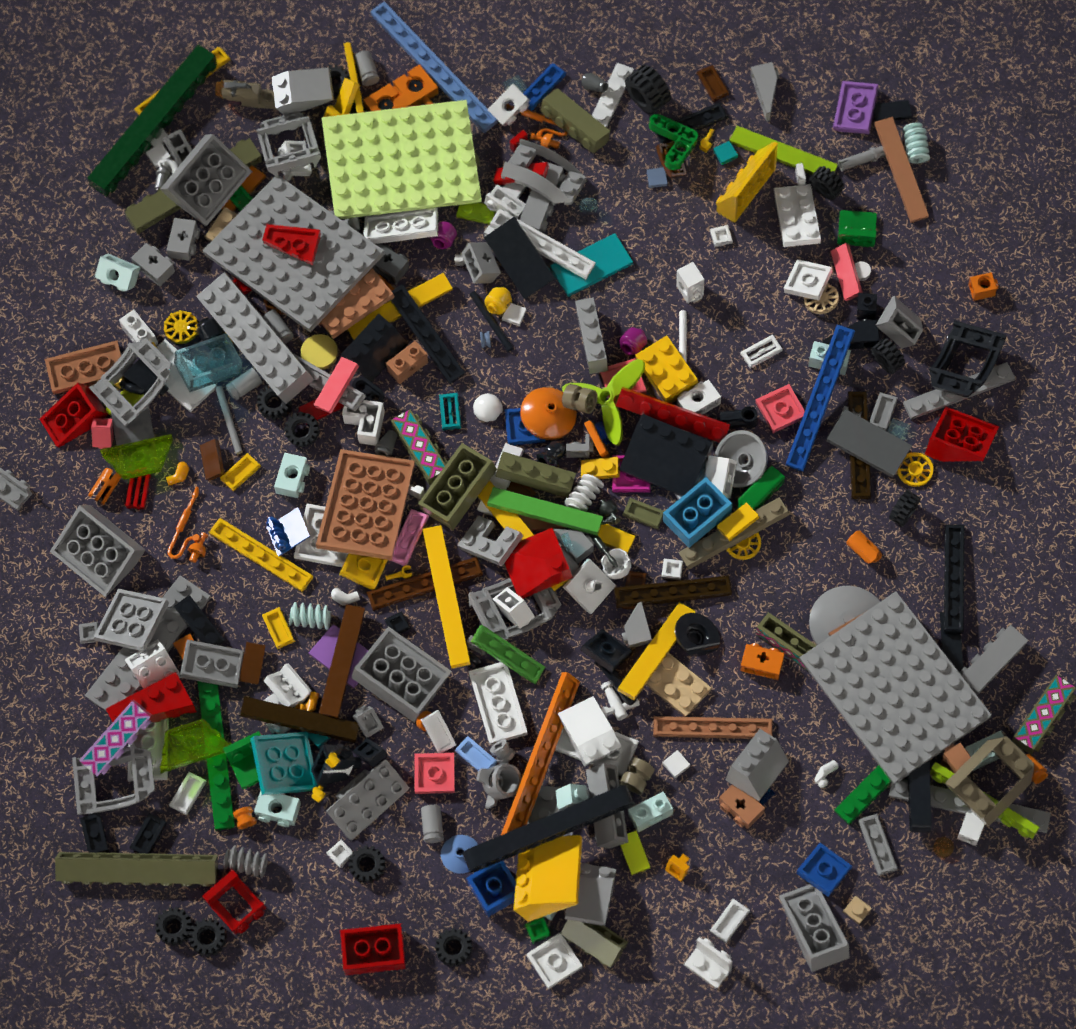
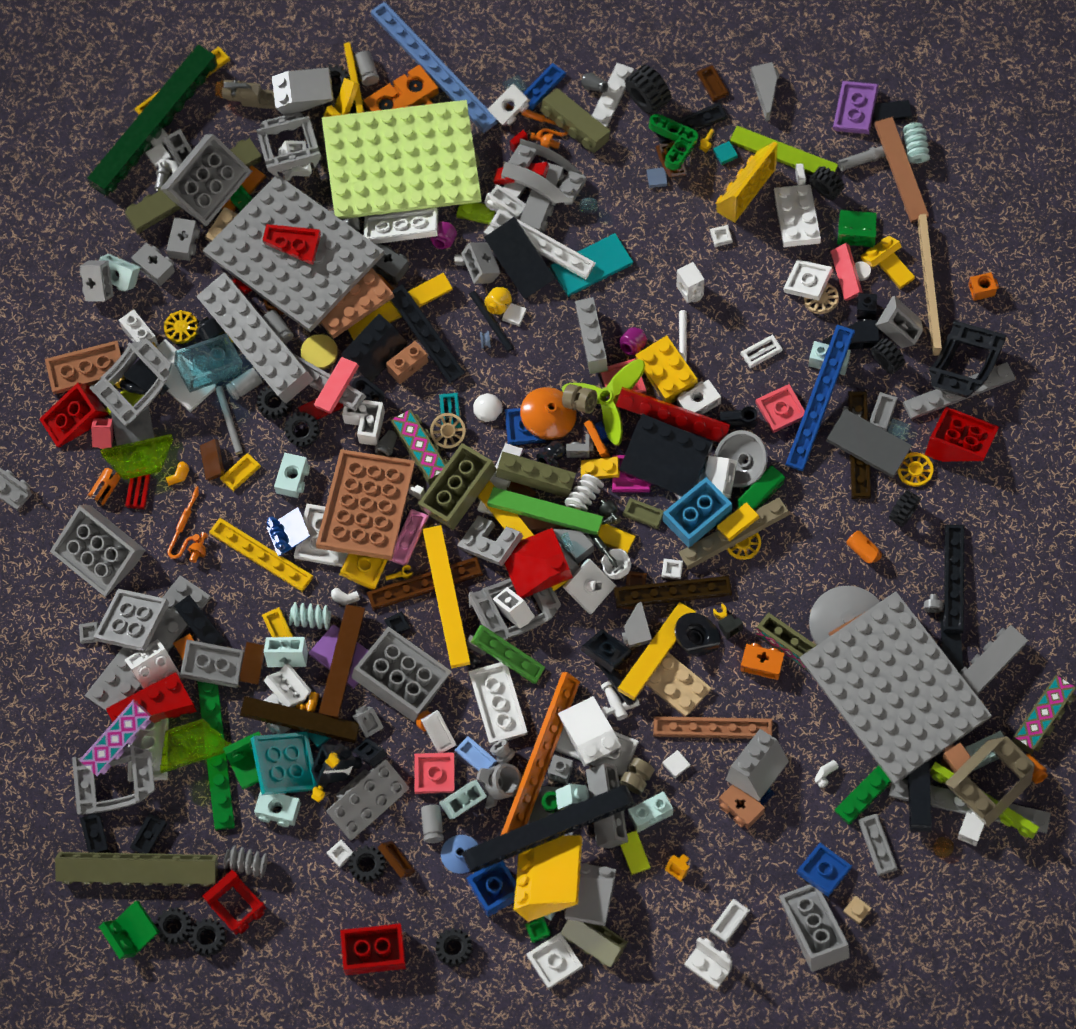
(96, 280): none -> light grey brick
(129, 931): none -> green bracket
(187, 793): white tile -> none
(244, 817): orange wheel -> none
(285, 650): none -> light aqua brick
(396, 859): none -> reddish brown tile
(447, 430): none -> tan wheel
(462, 799): none -> light aqua brick
(549, 802): none -> green tile
(560, 769): none -> light grey brick
(727, 624): none -> pearl dark grey piece
(881, 251): none -> yellow plate
(896, 271): none -> yellow tile
(929, 285): none -> tan tile
(933, 605): none -> light grey tile

